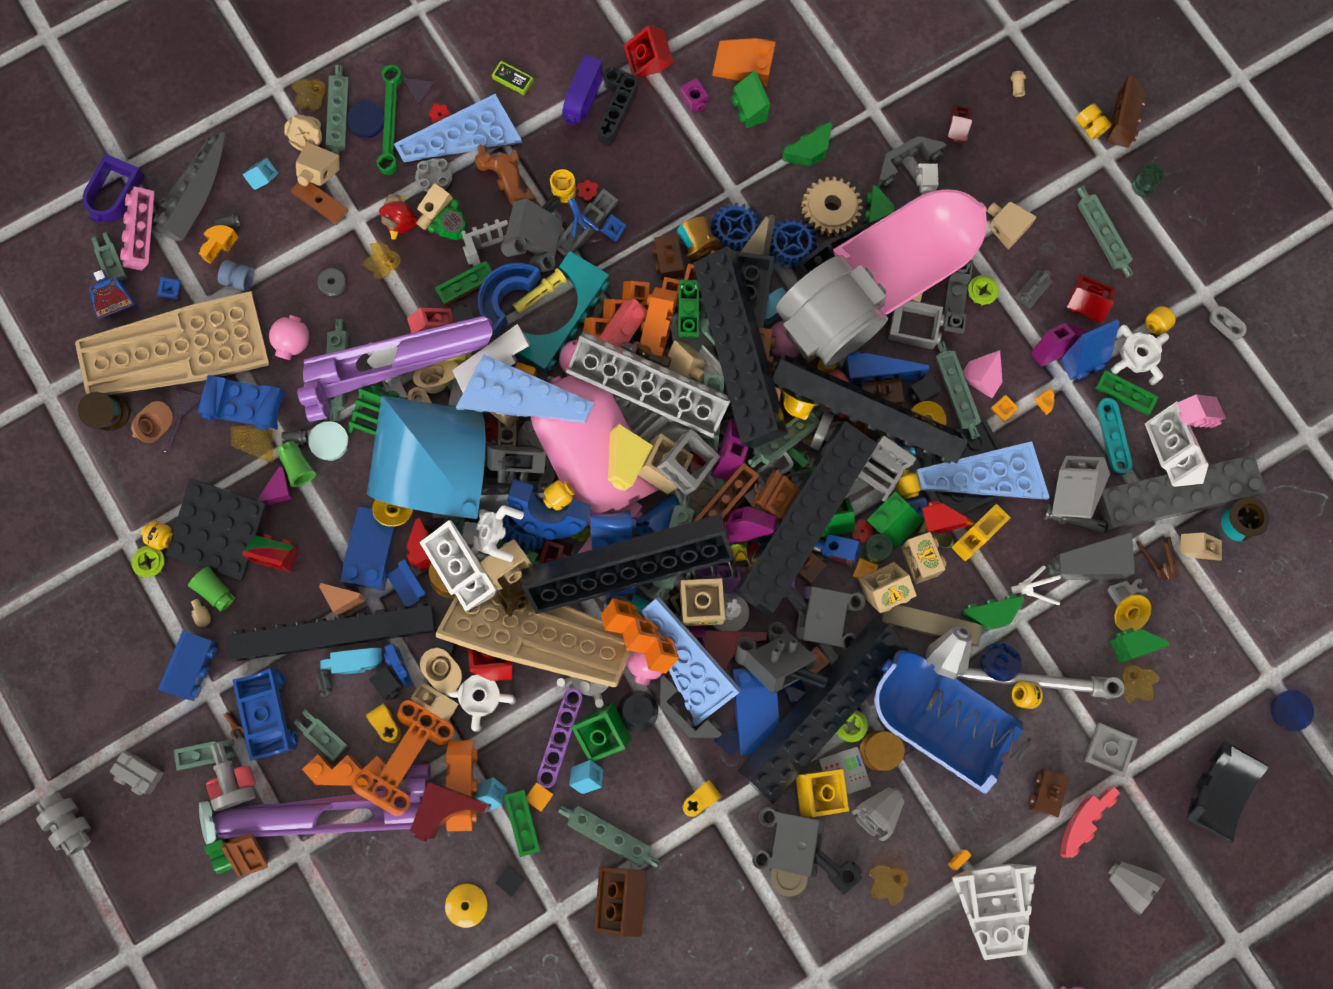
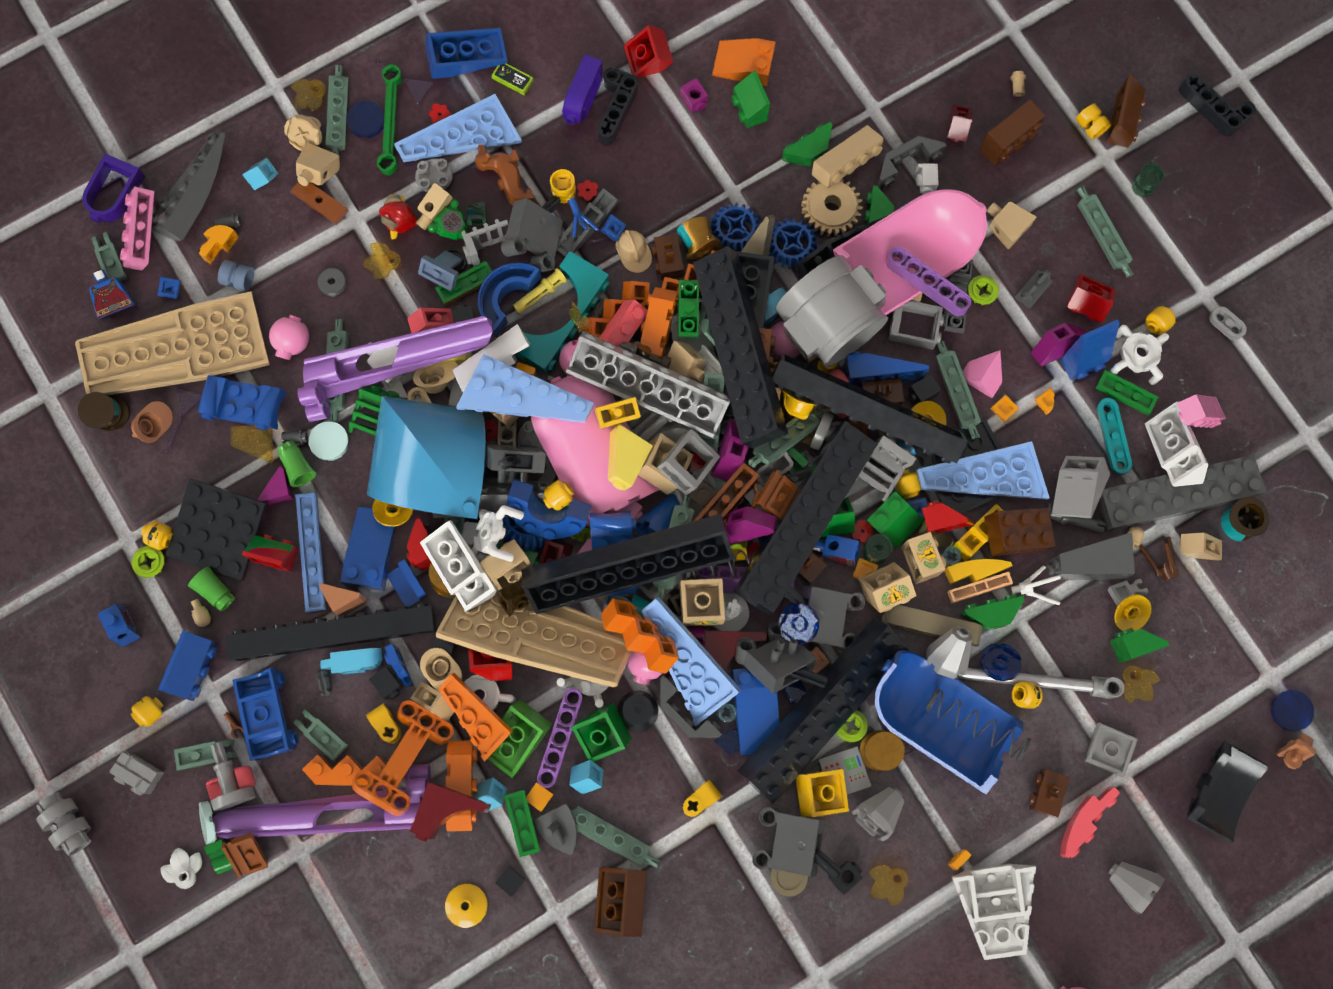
(118, 621): none -> blue torso
(147, 711): none -> yellow head
(180, 865): none -> white plate
(310, 551): none -> medium blue tile
(441, 268): none -> sand blue piece
(464, 51): none -> blue slope
(477, 214): none -> clear green slope
(479, 720): none -> orange wing
(528, 732): none -> bright green slope
(558, 828): none -> dark grey shield
(581, 323): none -> clear yellow plate
(617, 413): none -> yellow brick
(634, 251): none -> tan piece
(732, 715): none -> clear light blue bush
(799, 623): none -> clear blue tile
(847, 156): none -> tan brick
(931, 290): none -> medium lavender beam
(956, 554): none -> clear light blue bush
(975, 569): none -> yellow slope
(980, 587): none -> light nougat piece
(1012, 133): none -> reddish brown brick
(1019, 531): none -> reddish brown brick
(1137, 535): none -> tan cylinder
(1195, 88): none -> black beam
(1297, 751): none -> nougat hips

